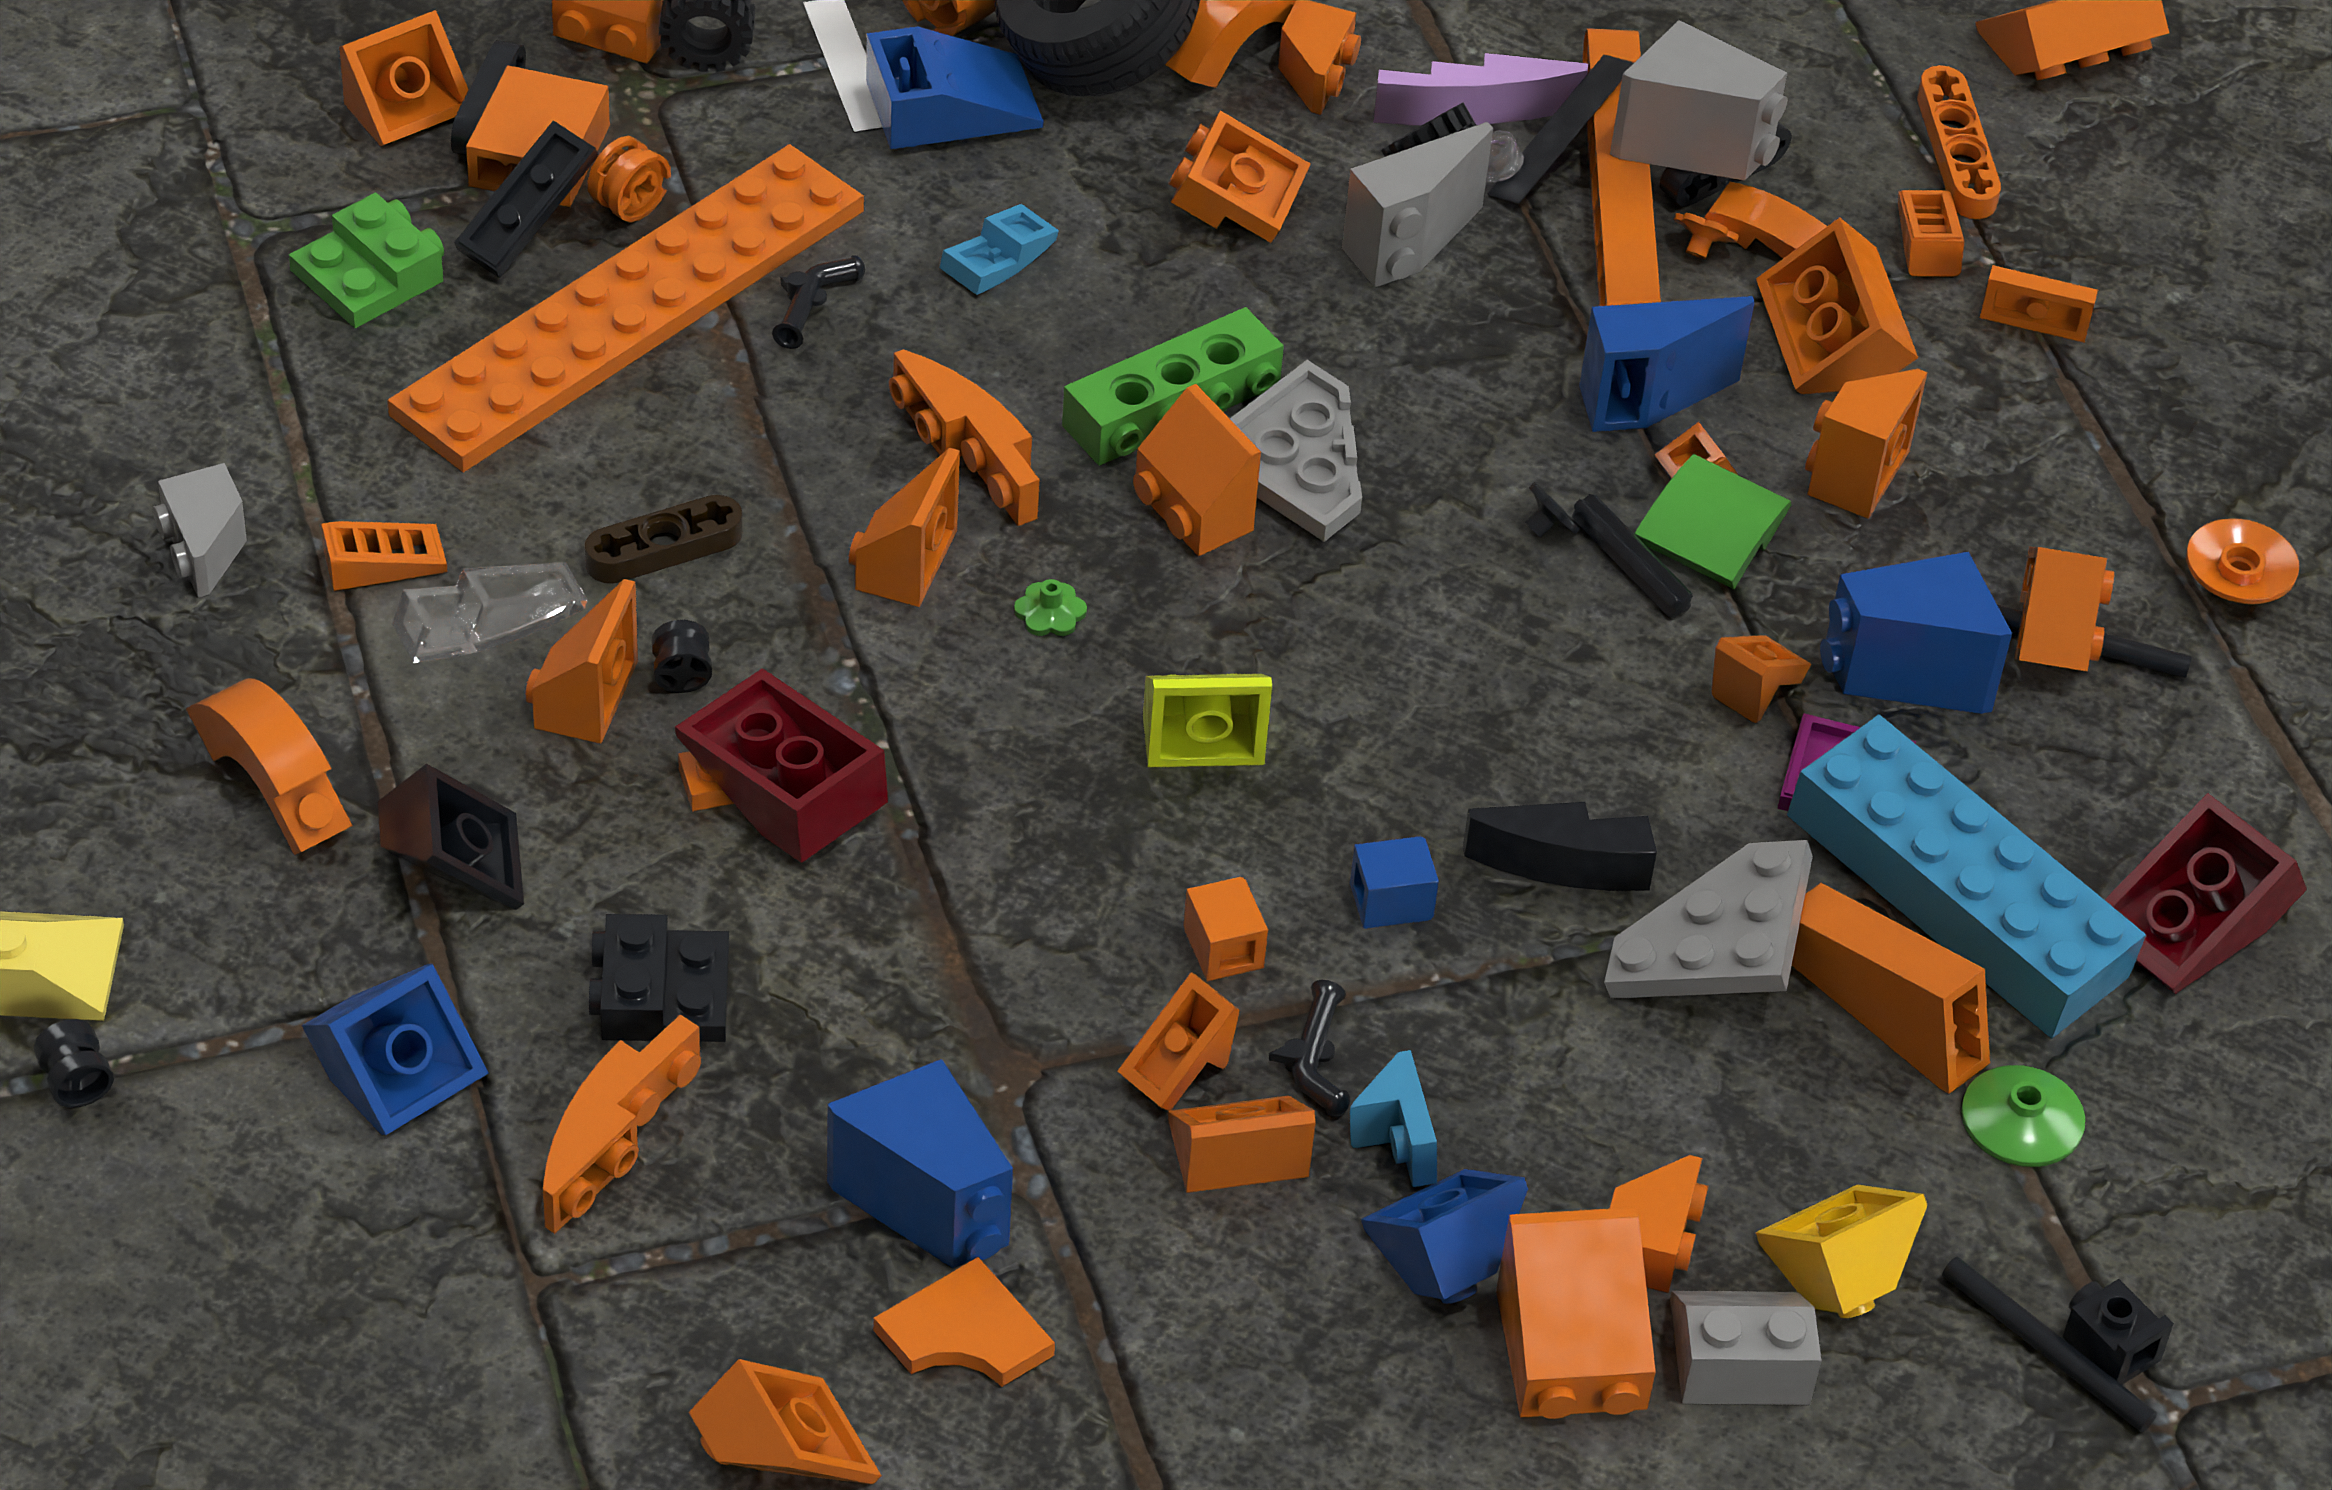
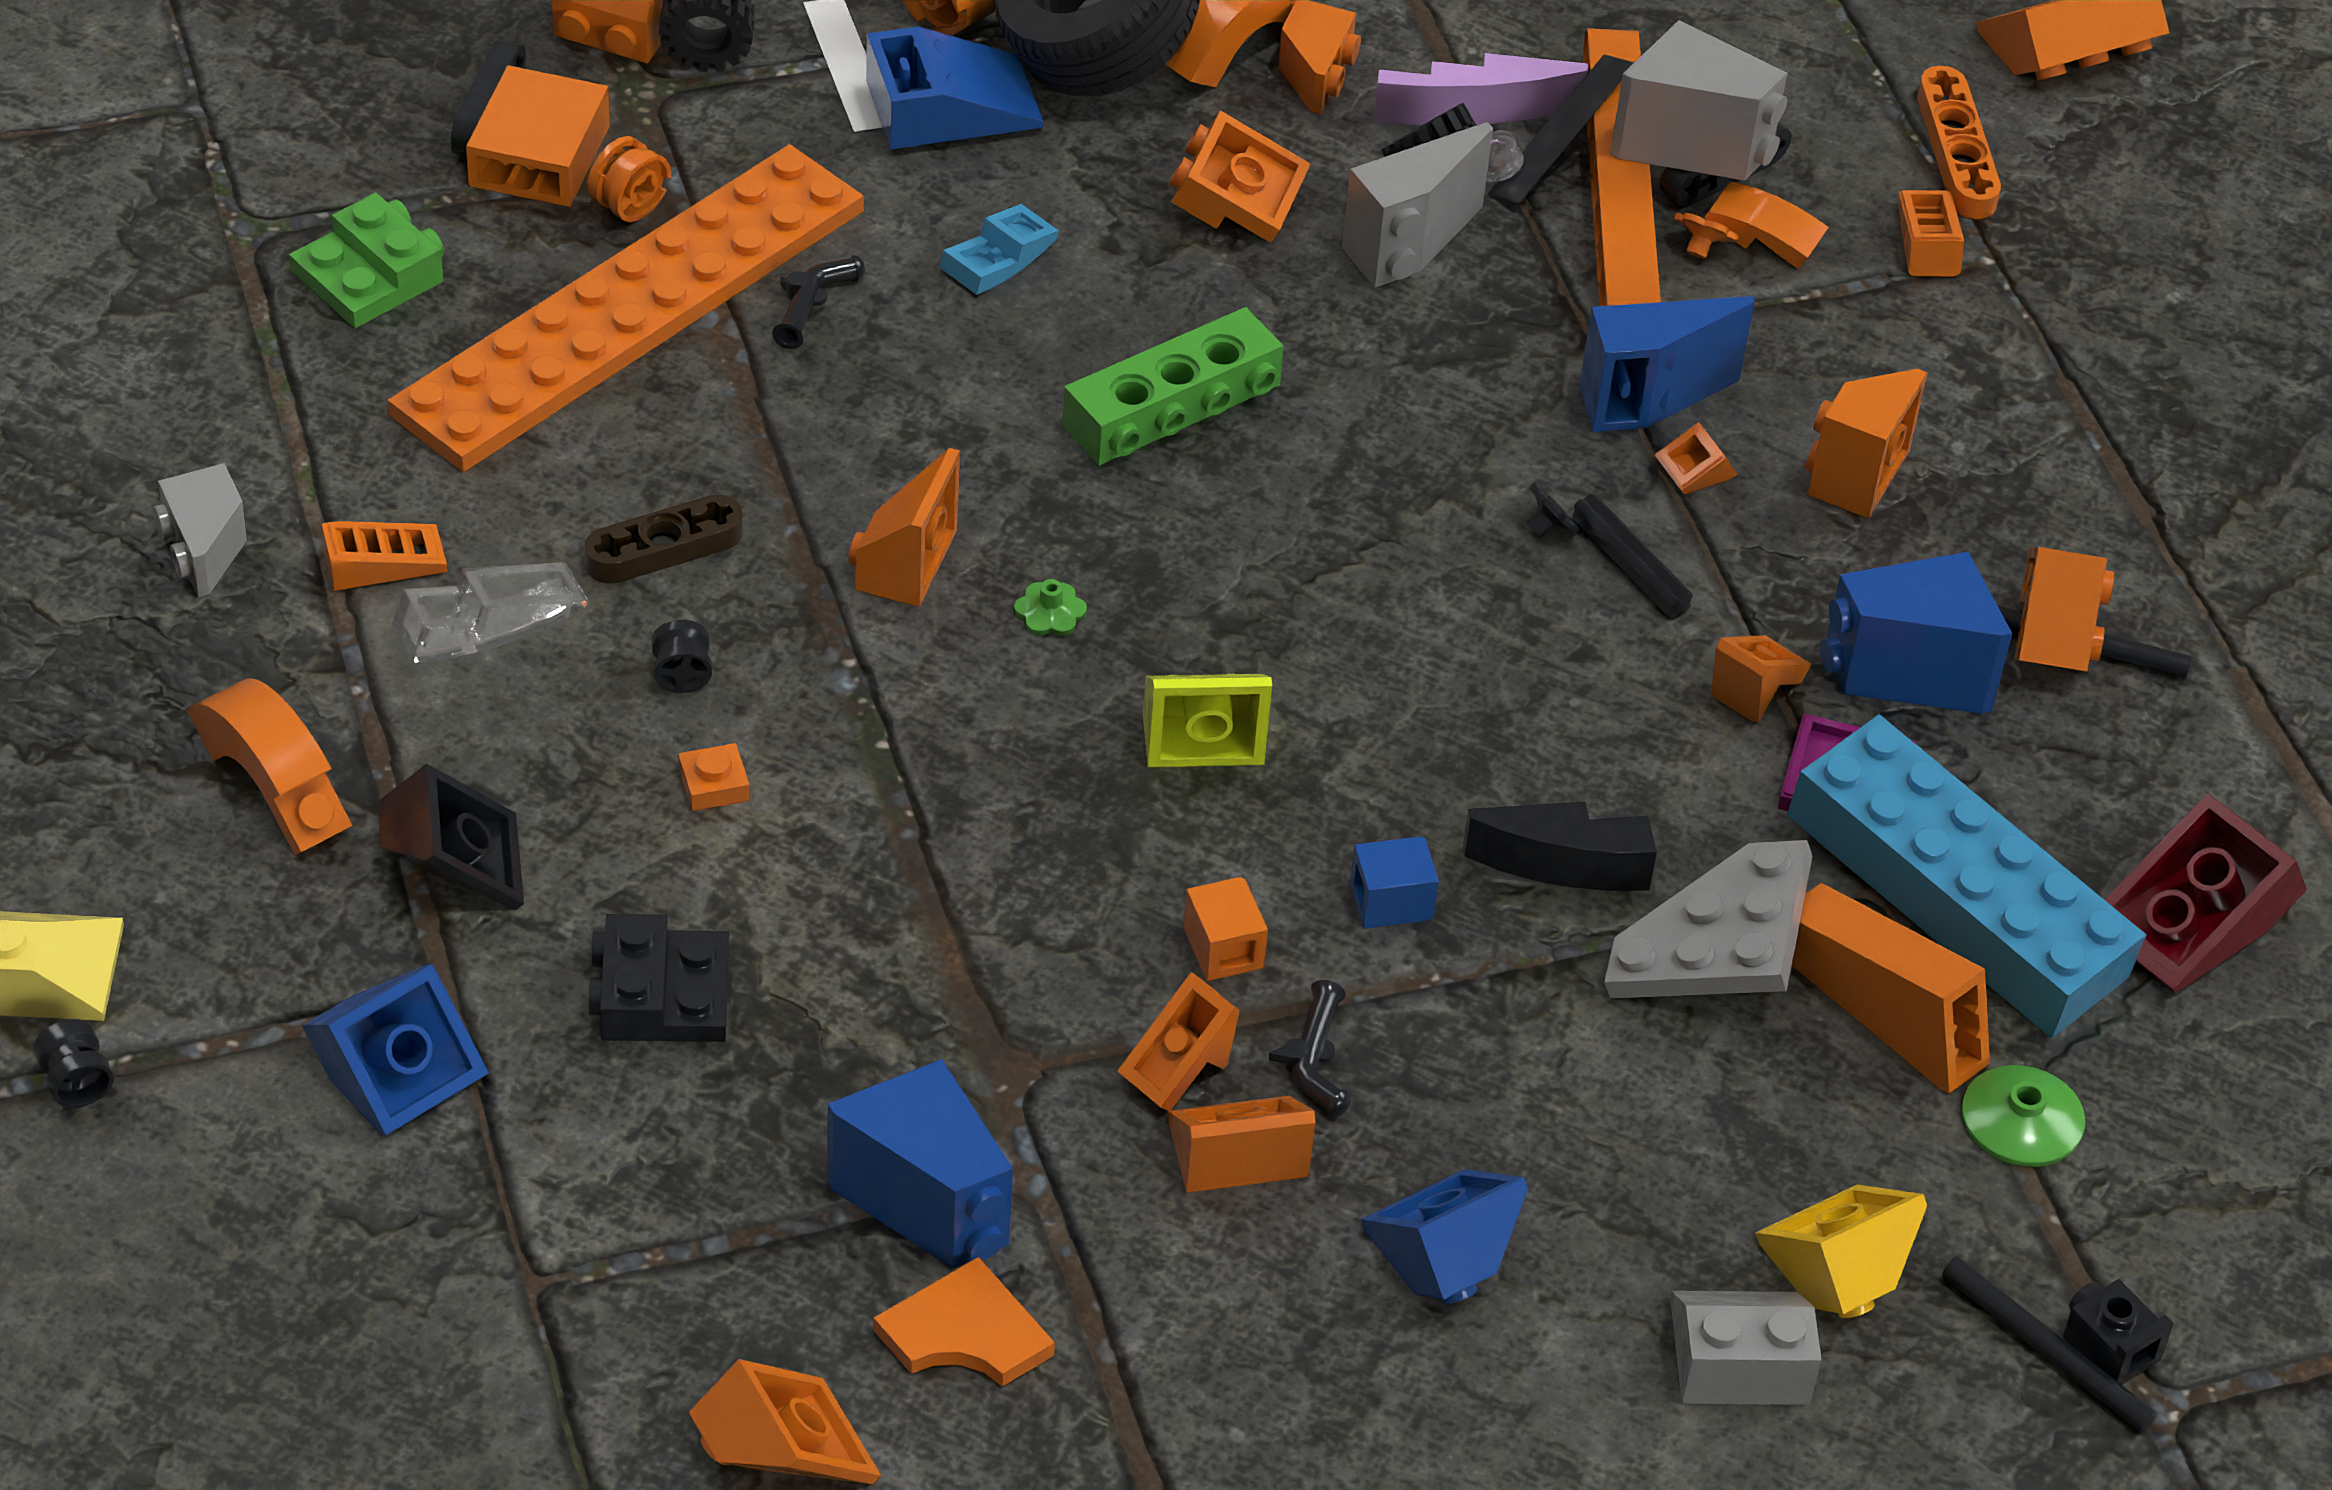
(402, 79): orange slope -> none
(526, 199): black tile -> none
(588, 669): orange slope -> none
(601, 1122): orange slope -> none
(787, 763): dark red slope -> none
(966, 418): orange slope -> none
(1199, 473): orange slope -> none
(1306, 449): light grey plate -> none
(1396, 1113): dark azure slope -> none
(1576, 1312): orange slope -> none
(1664, 1205): orange slope -> none
(1712, 520): bright green slope -> none
(1835, 312): orange slope -> none
(2038, 303): orange panel -> none
(2242, 561): orange dish -> none

